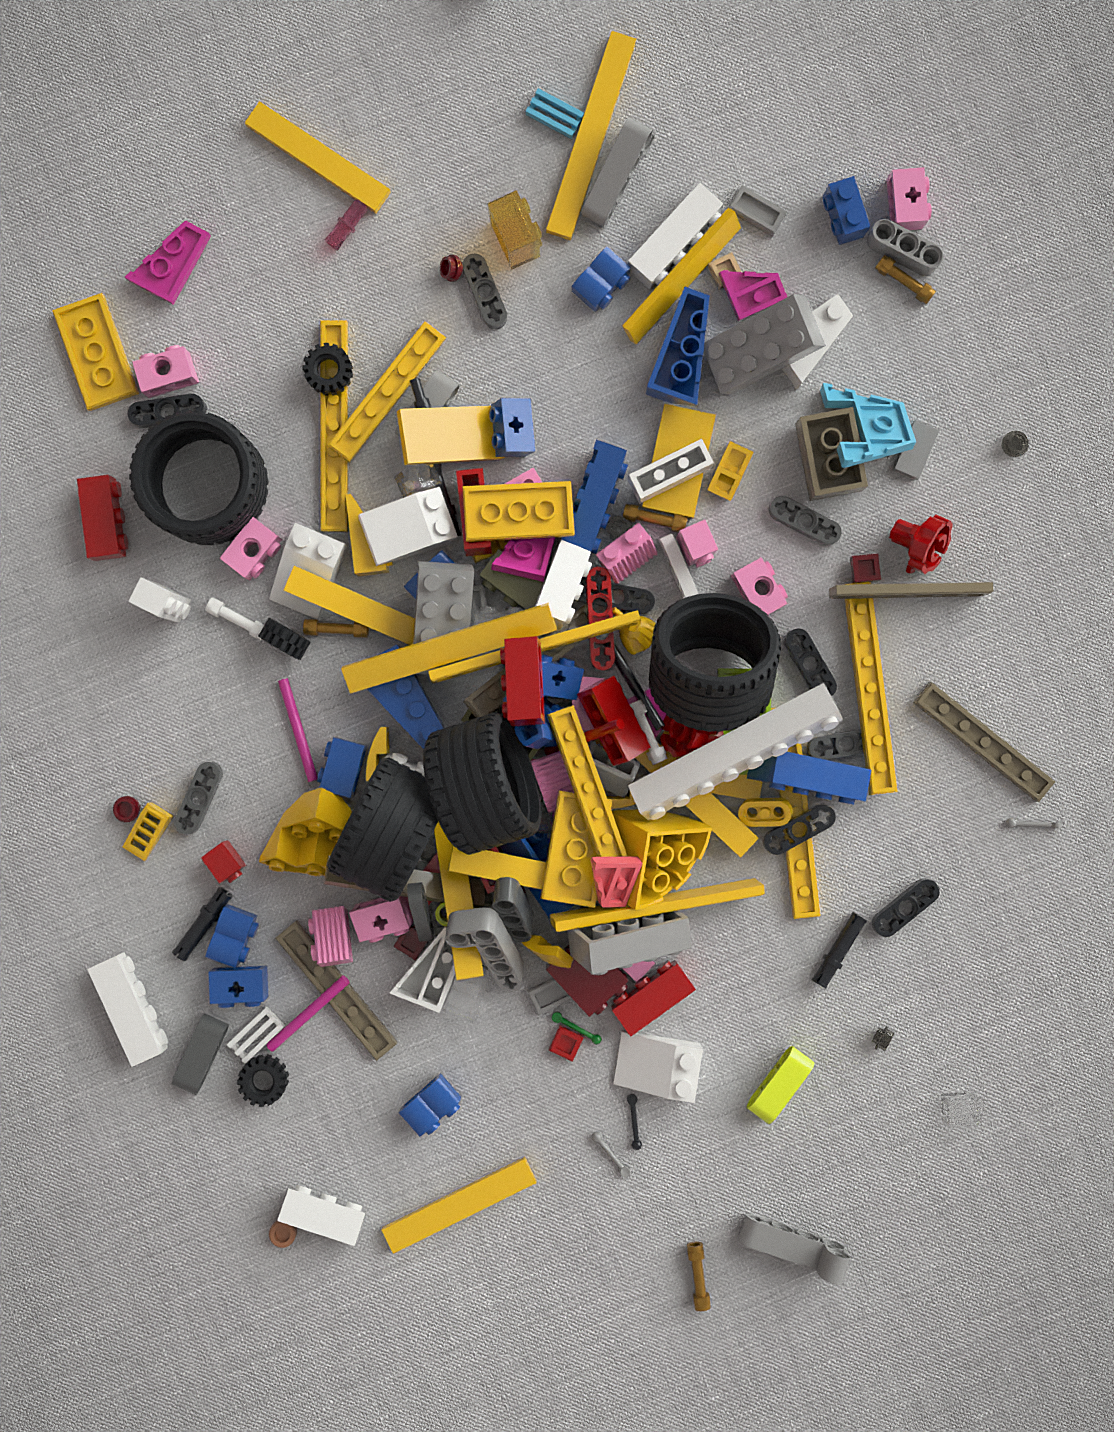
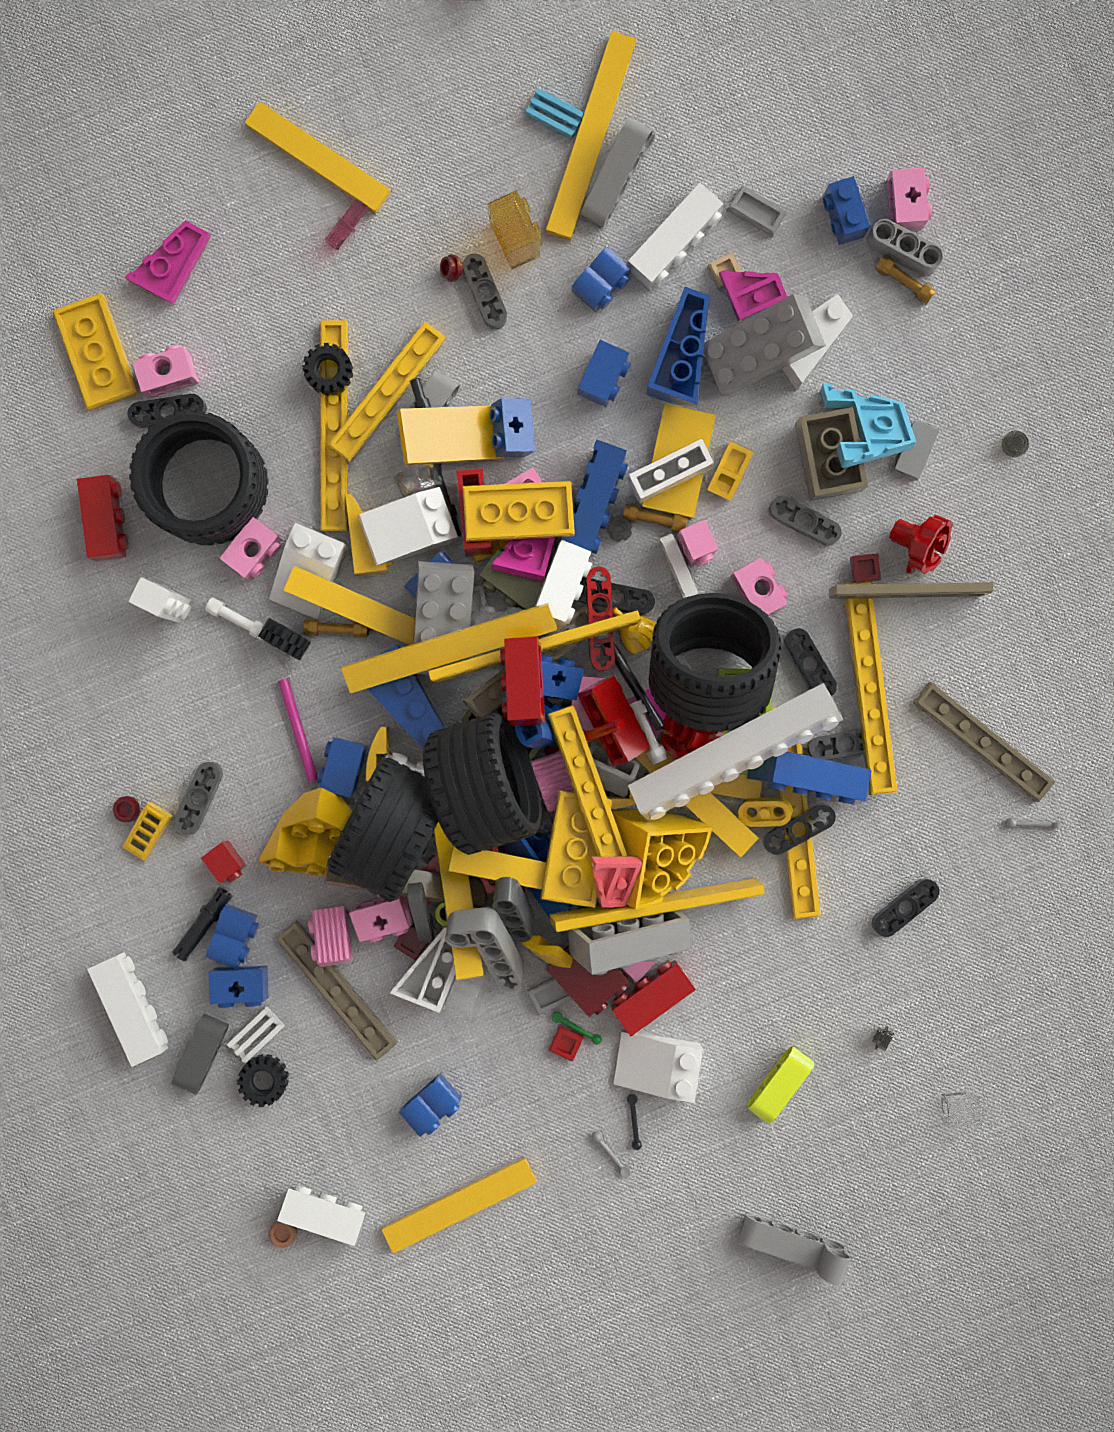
(307, 1013): dark pink bar -> none
(603, 374): none -> blue brick
(627, 553): bright pink brick -> none
(682, 276): yellow tile -> none
(696, 1255): pearl gold bar -> none
(838, 951): black pin -> none

